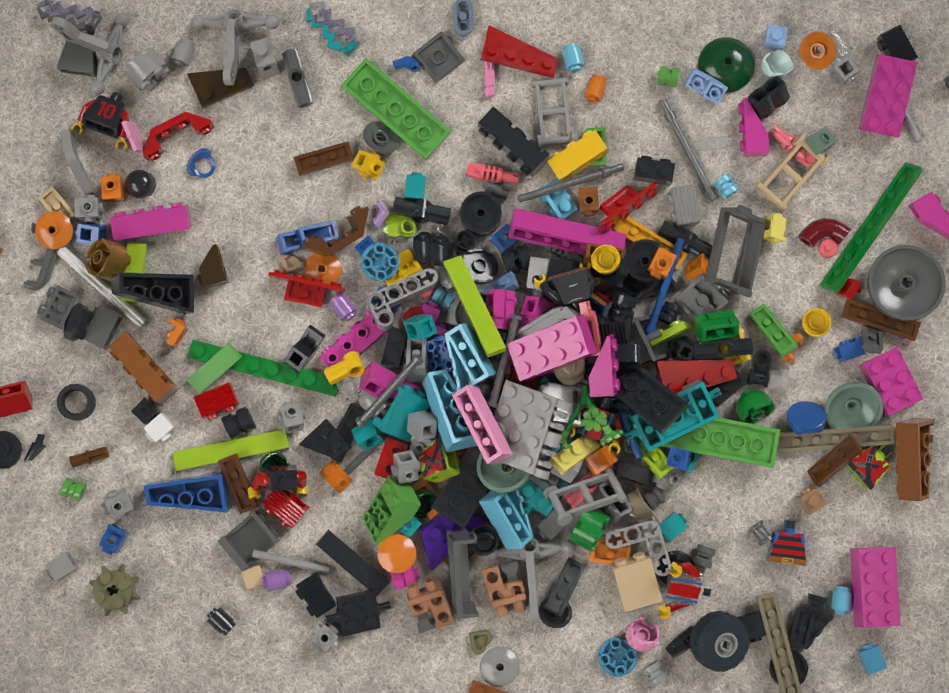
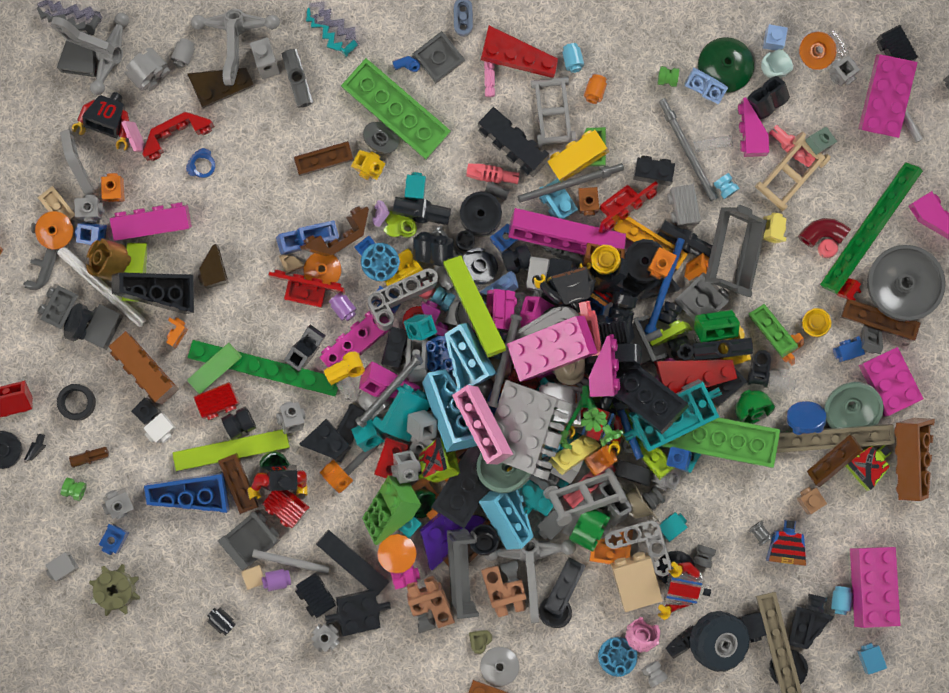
(140, 184): black hair -> none

